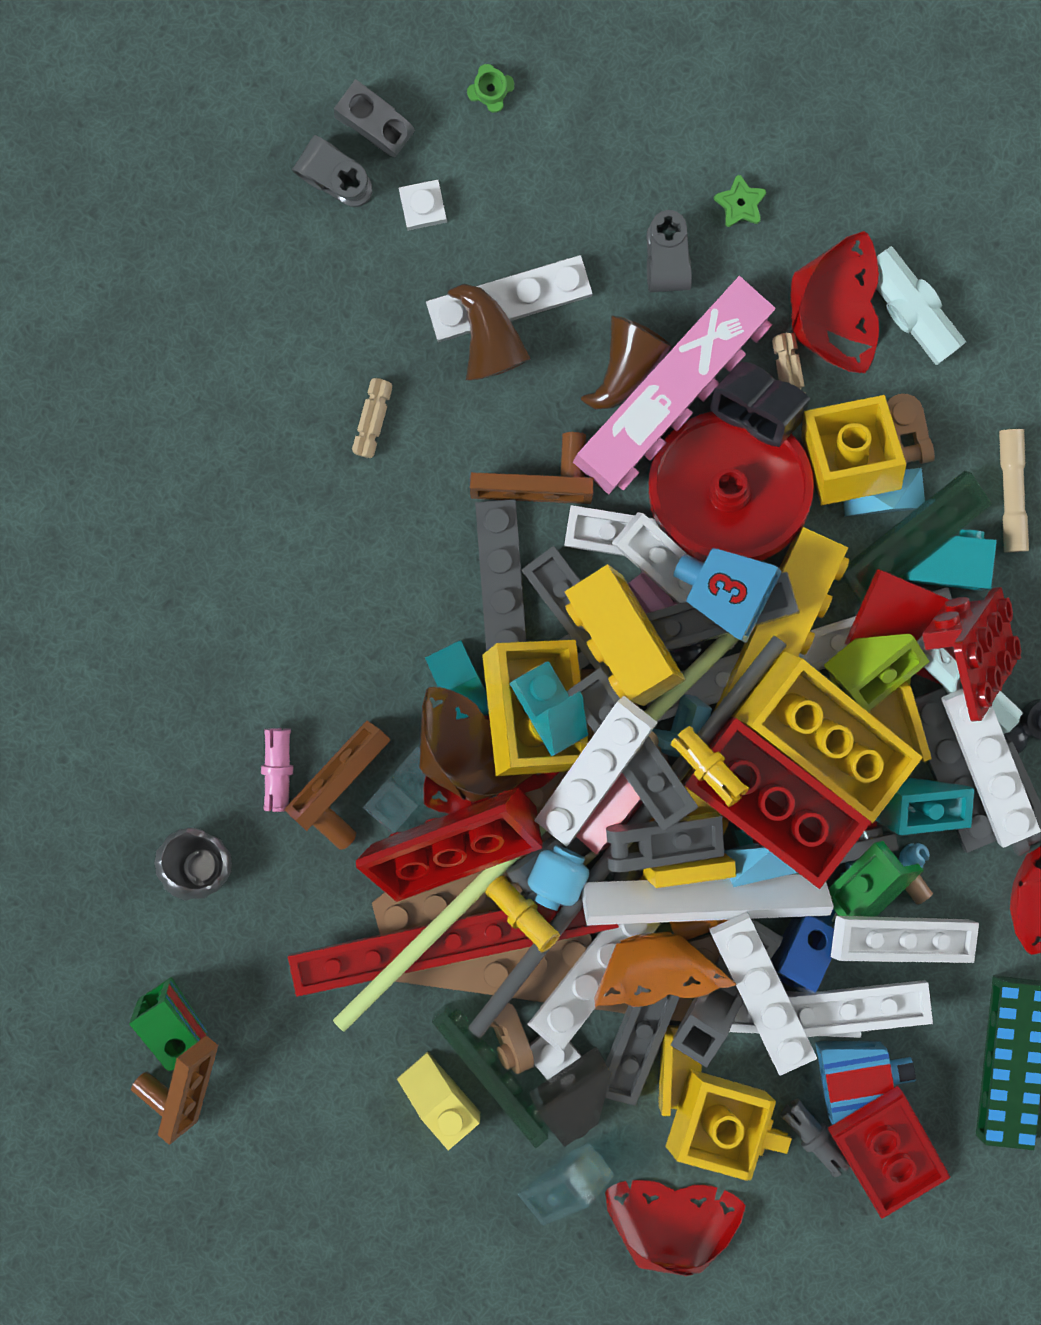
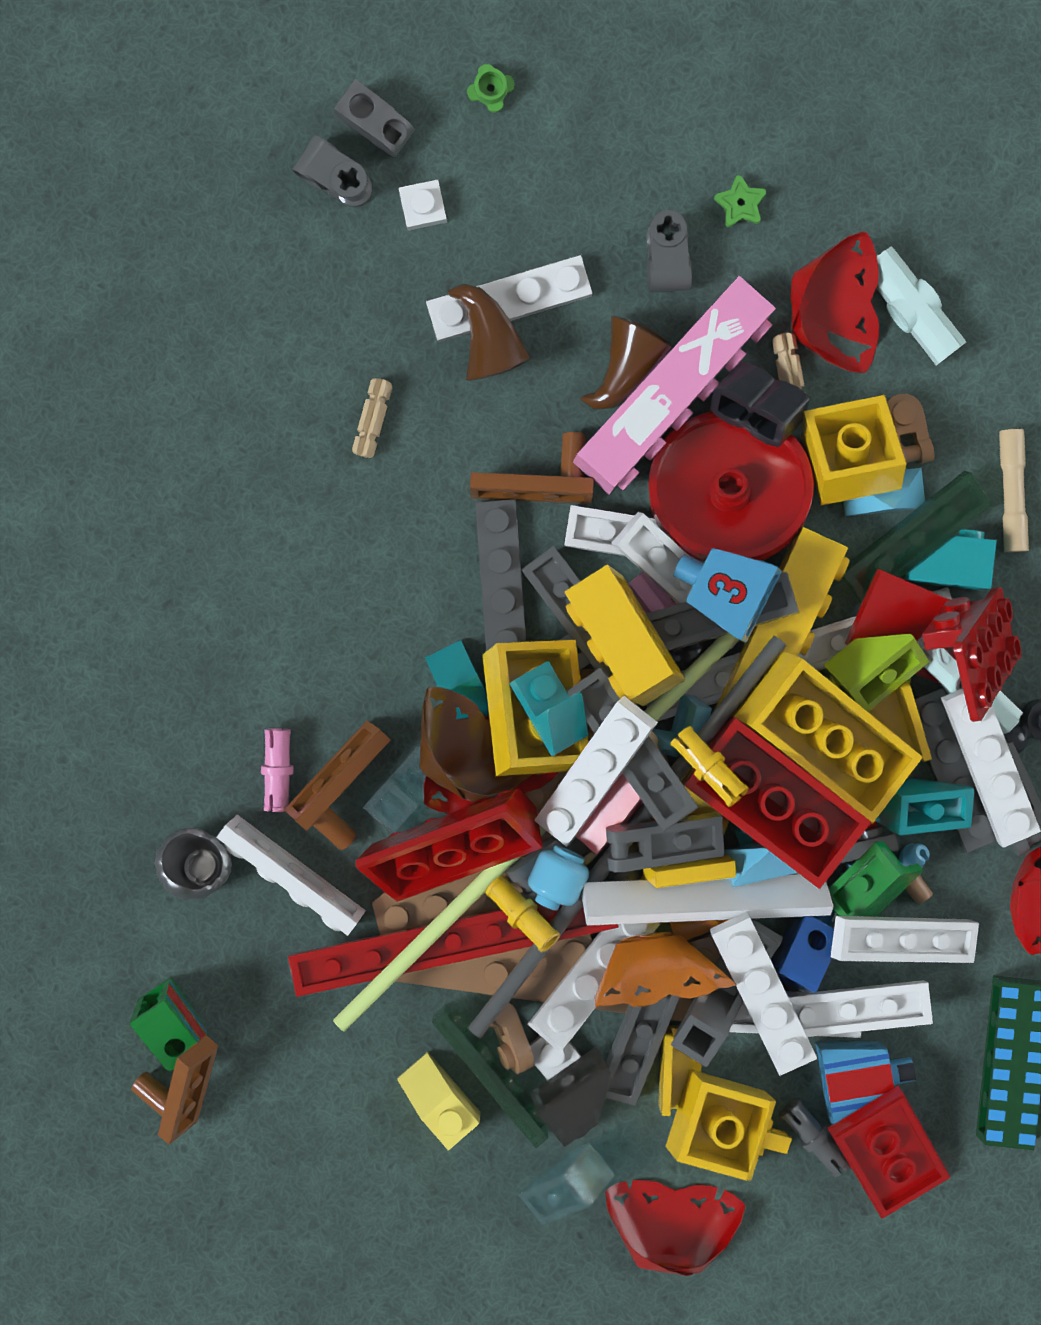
(300, 881): none -> white plate

